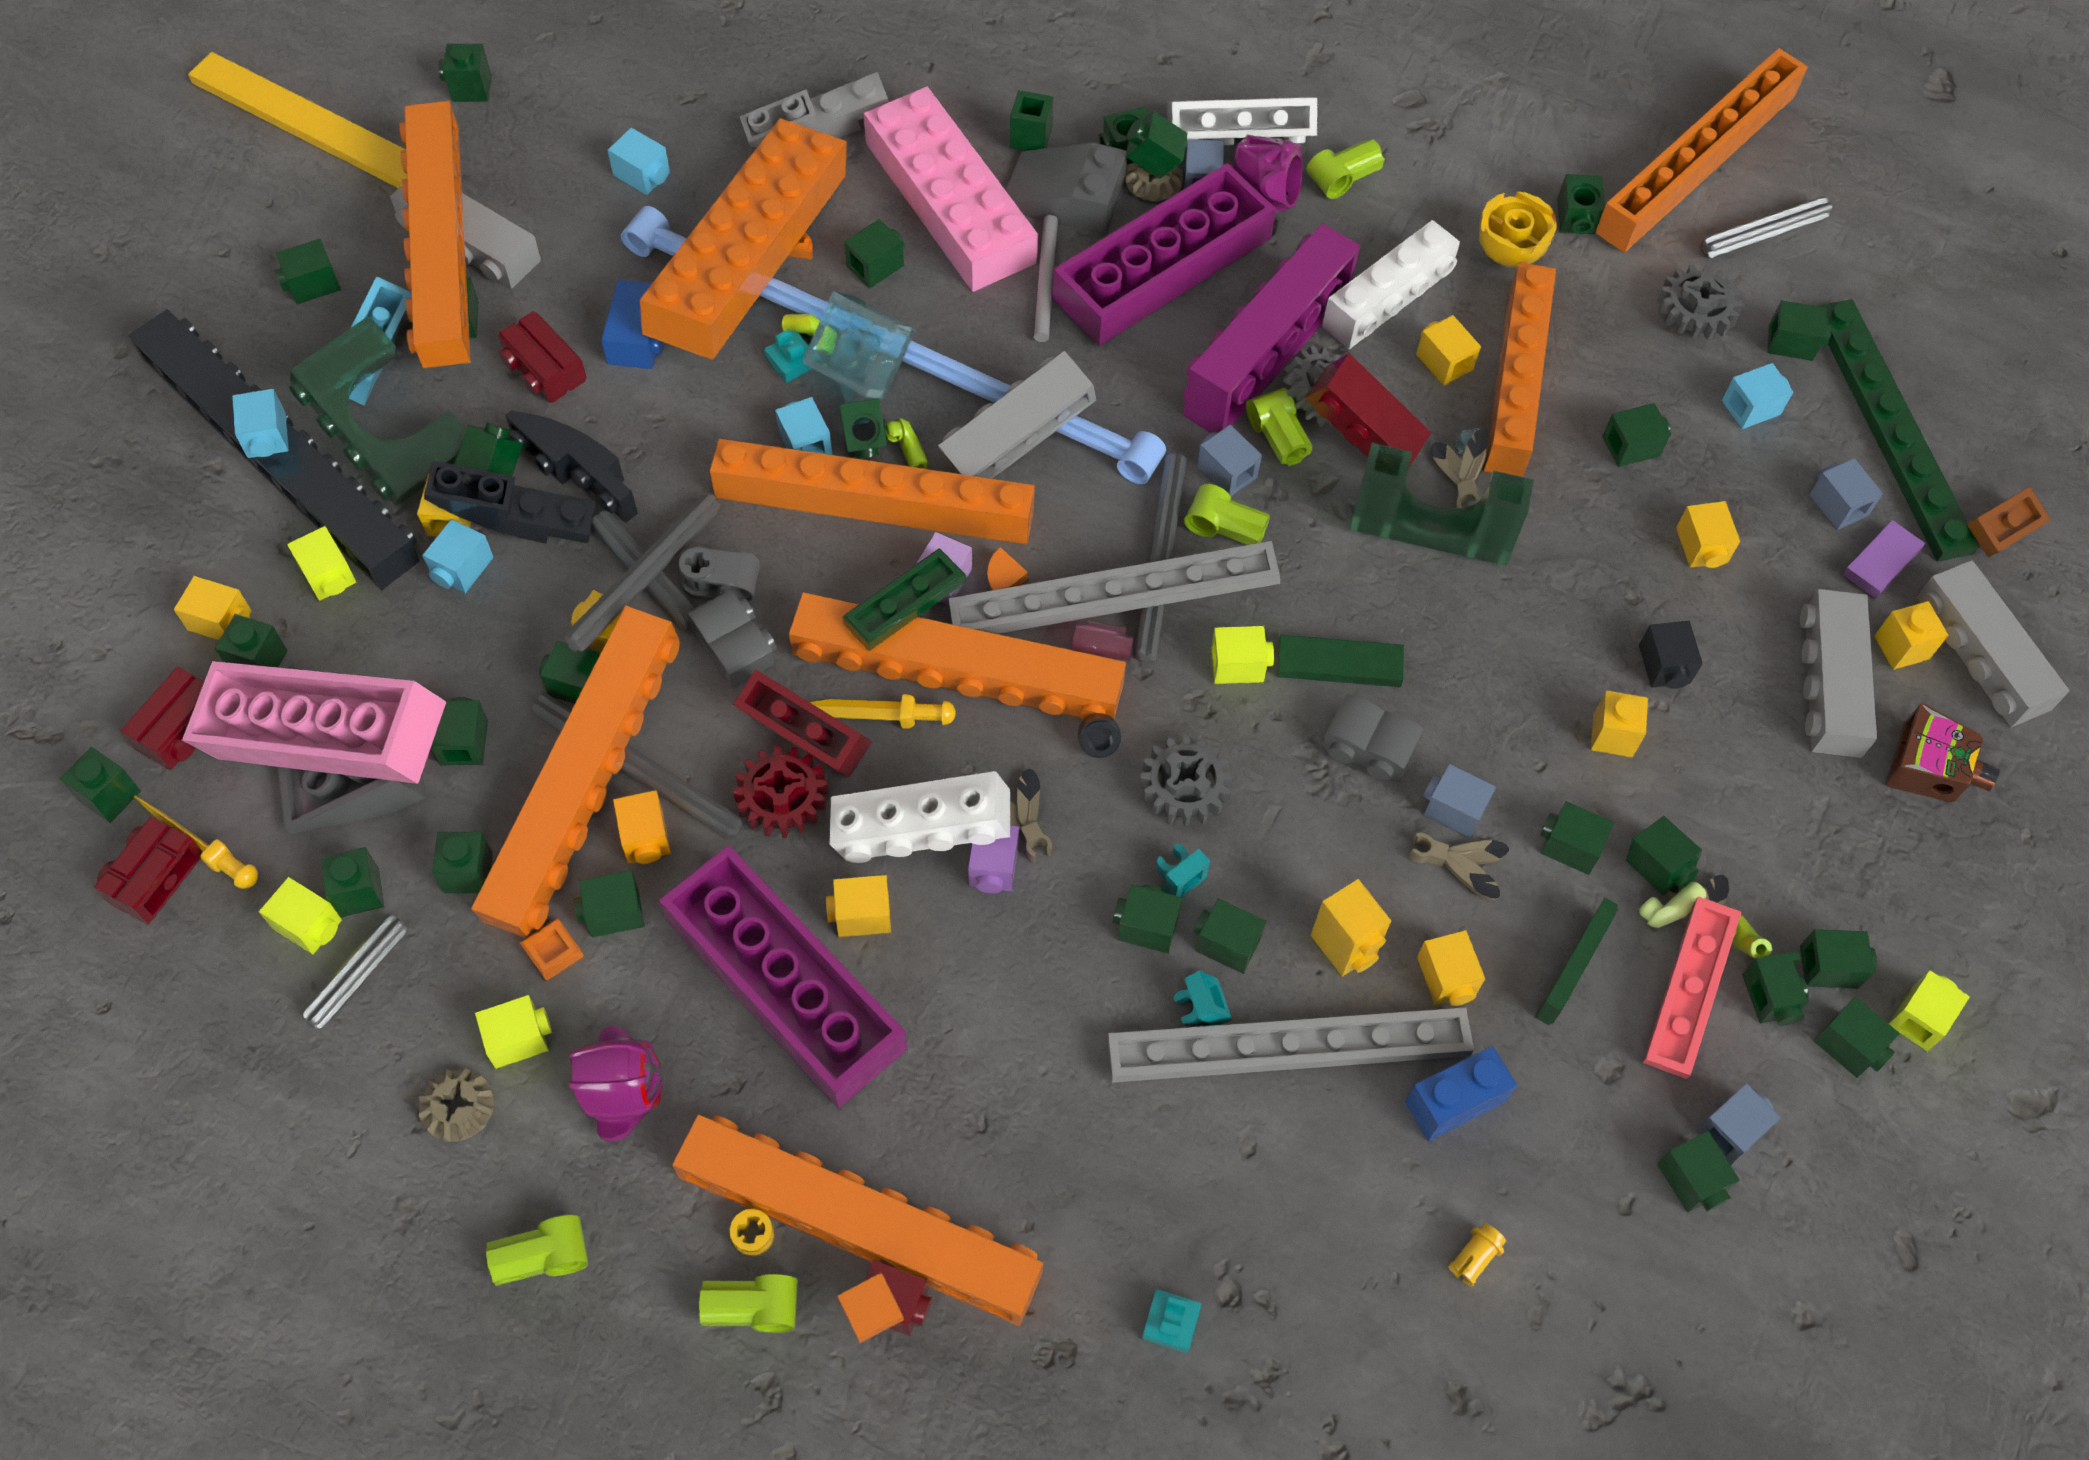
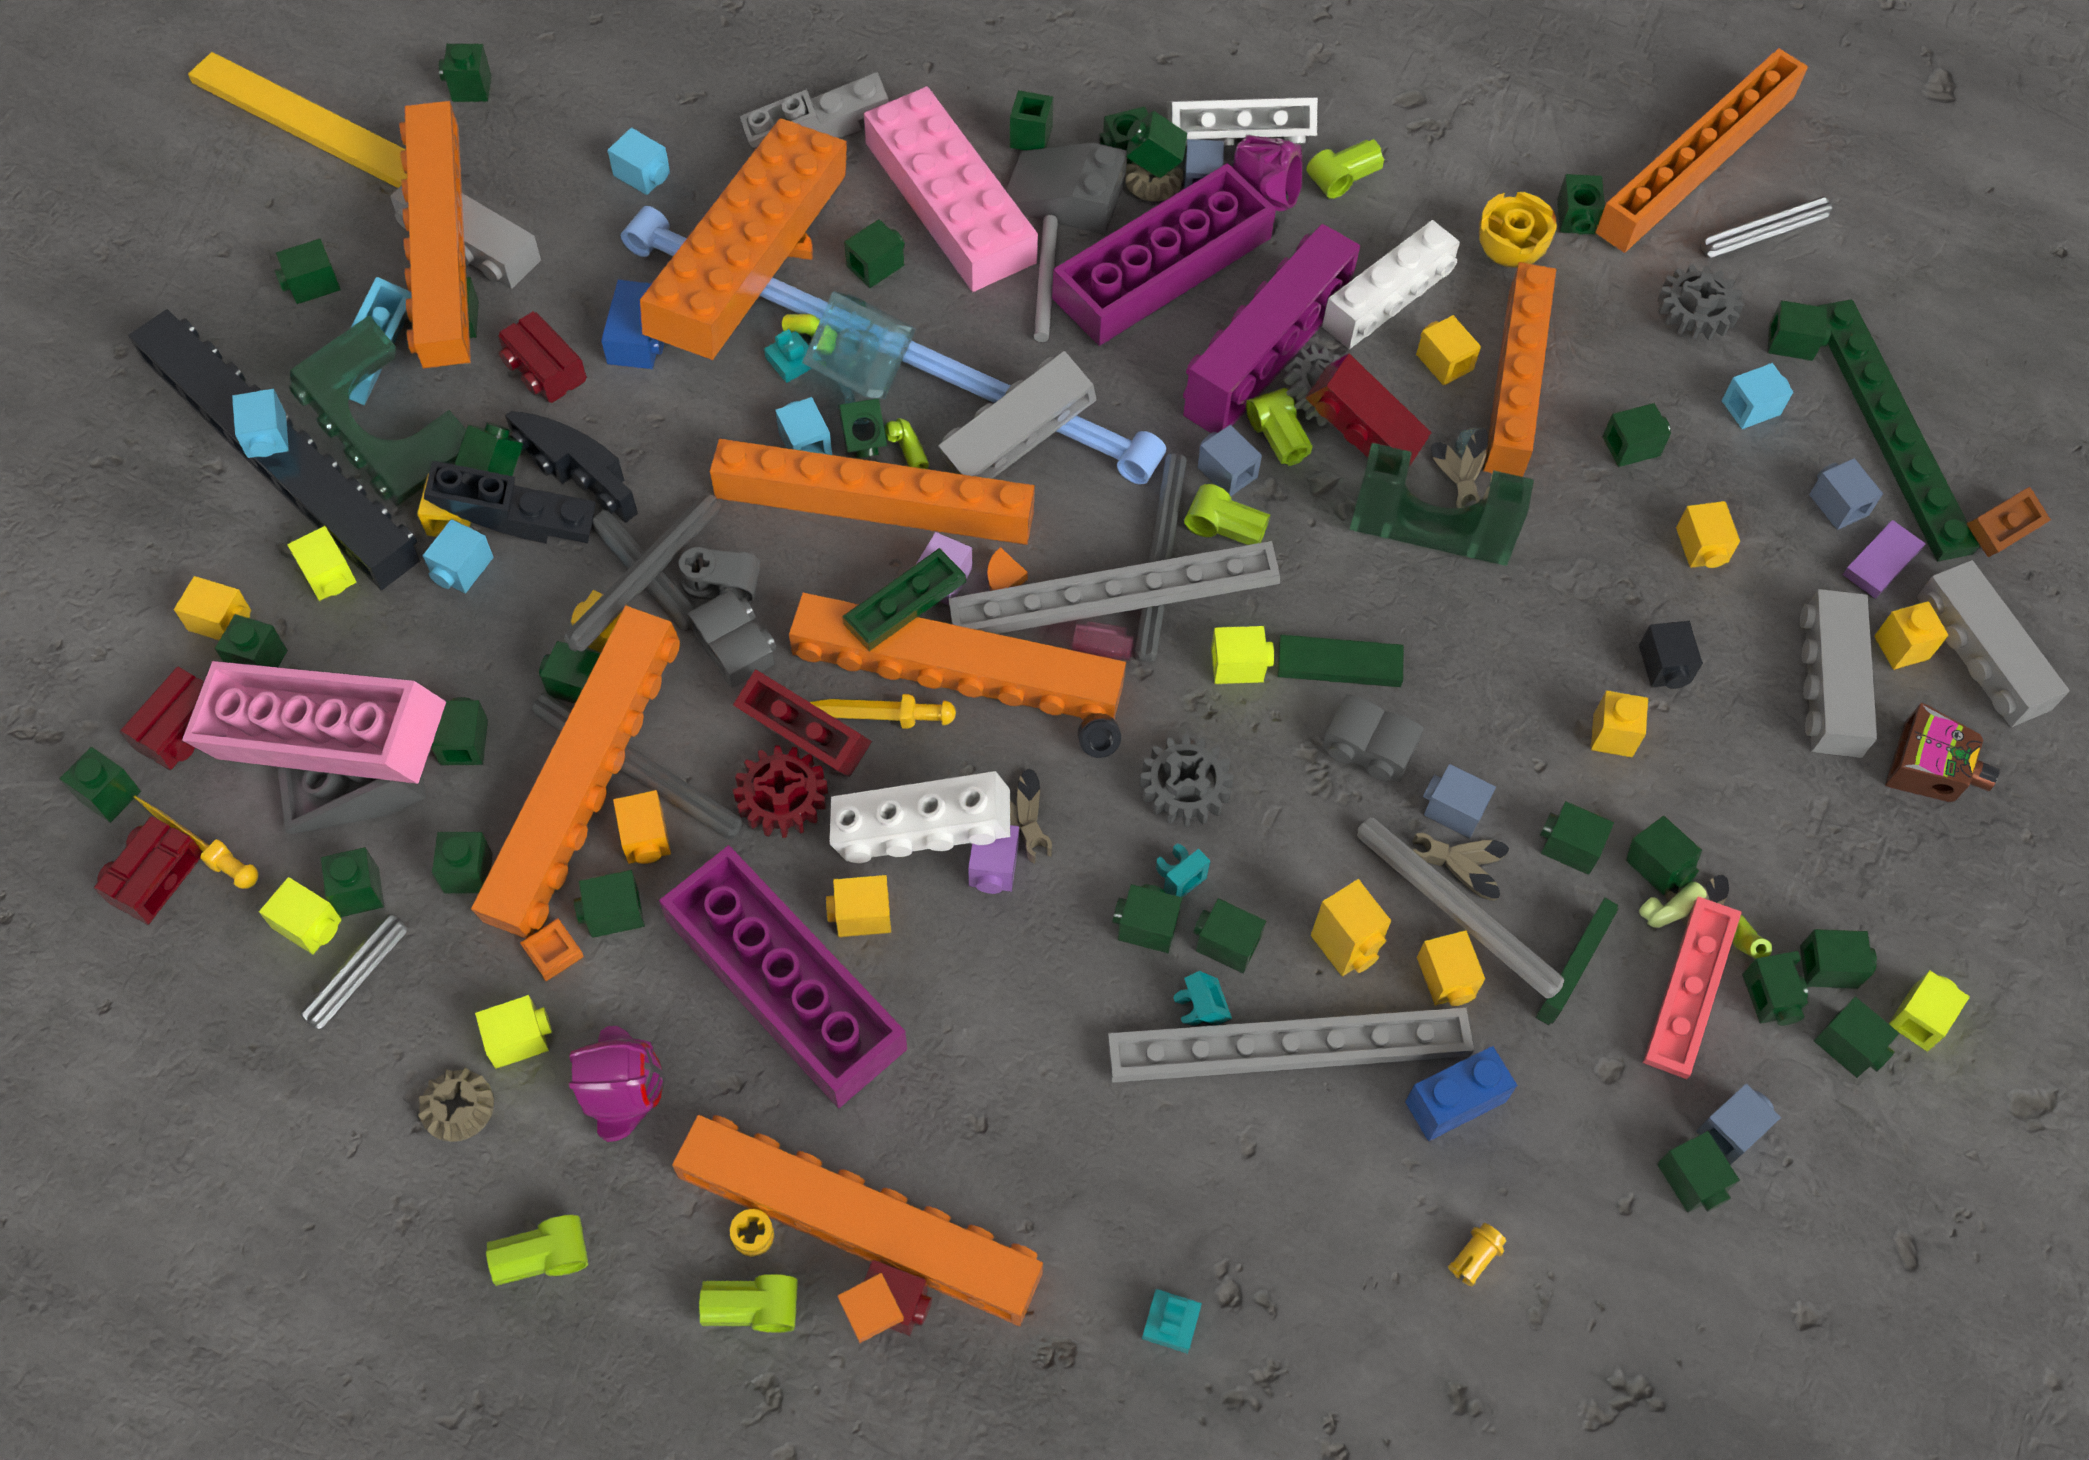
(1461, 908): none -> light grey axle

